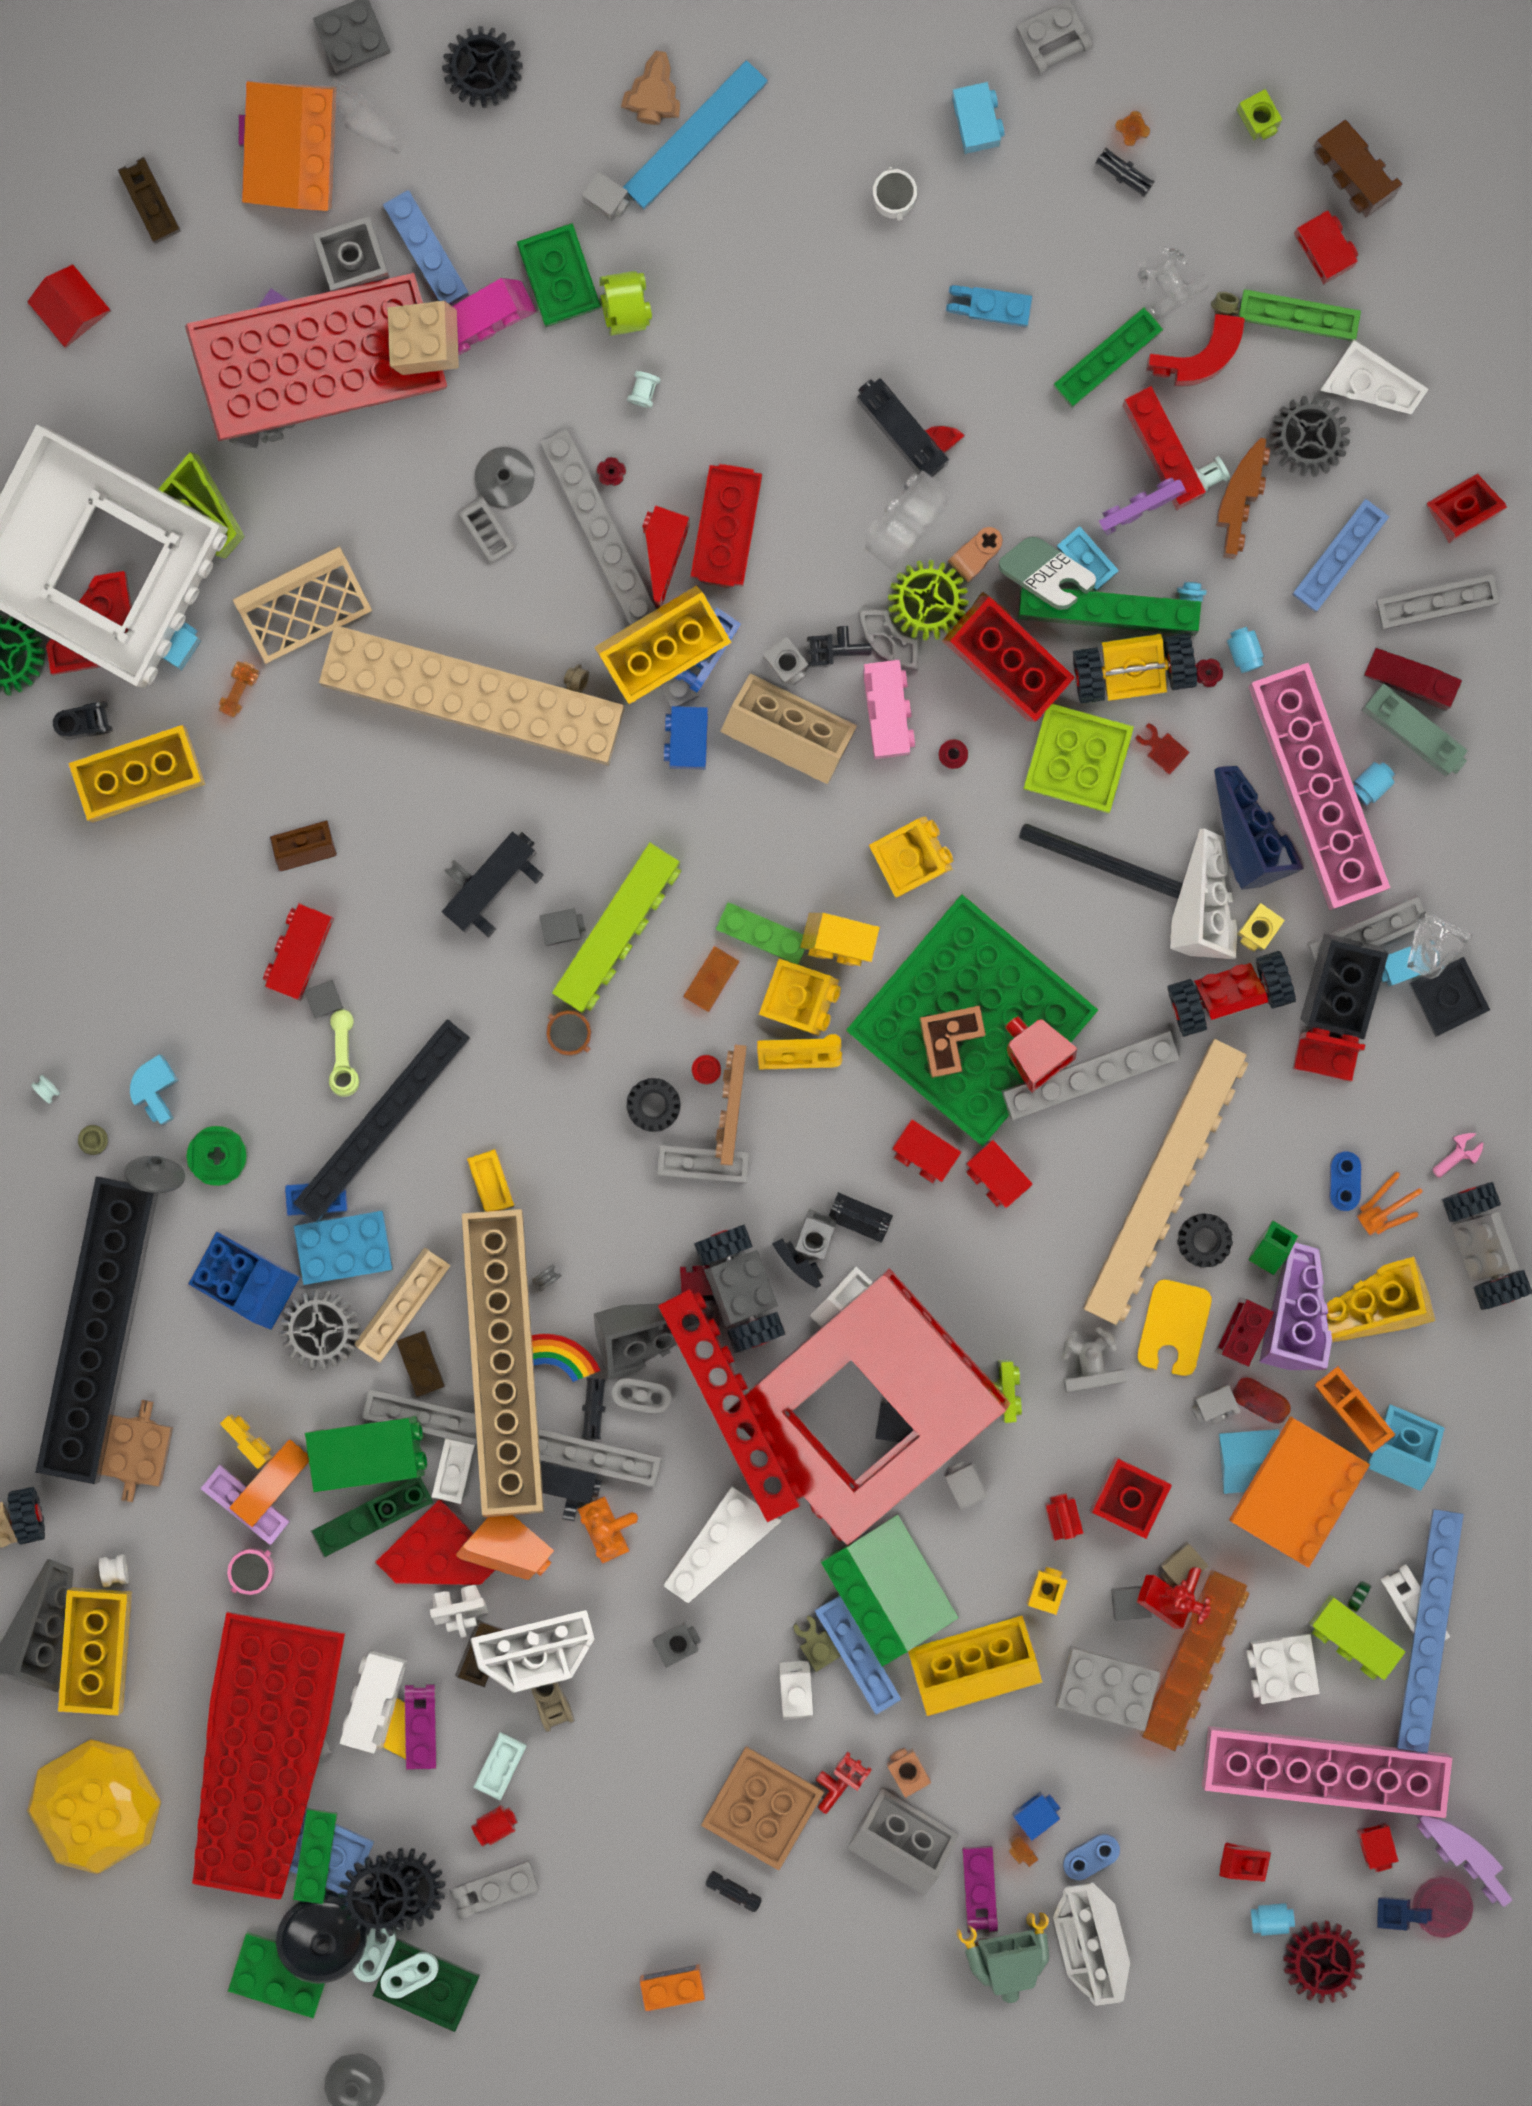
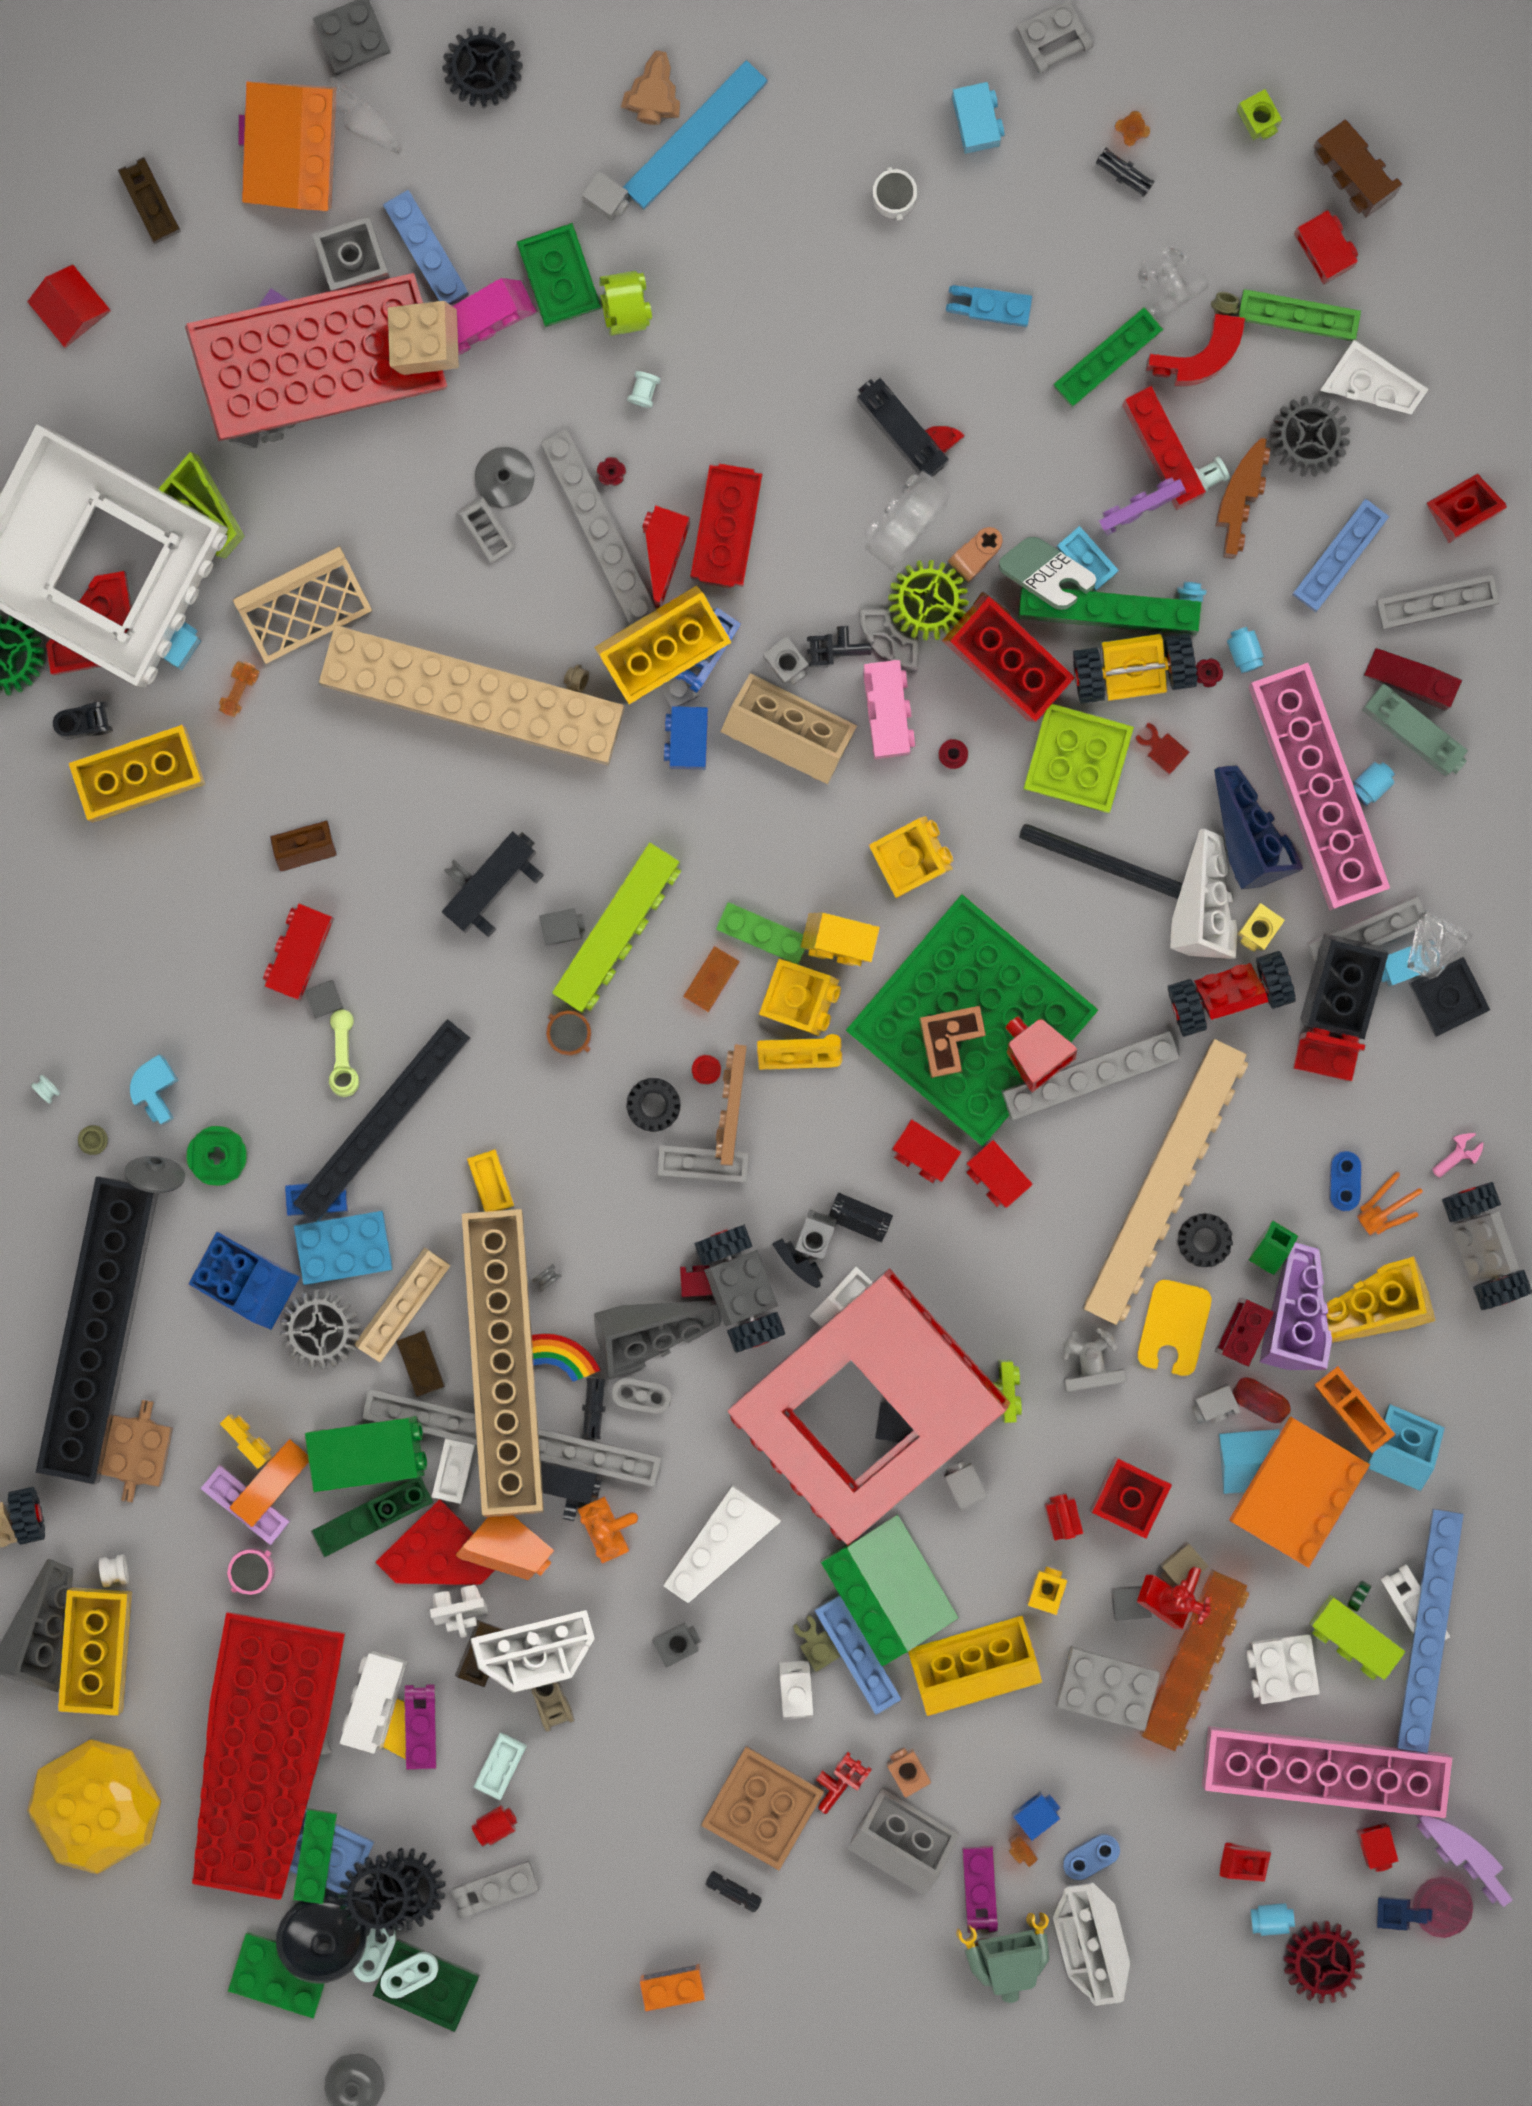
(771, 1504): red brick -> none

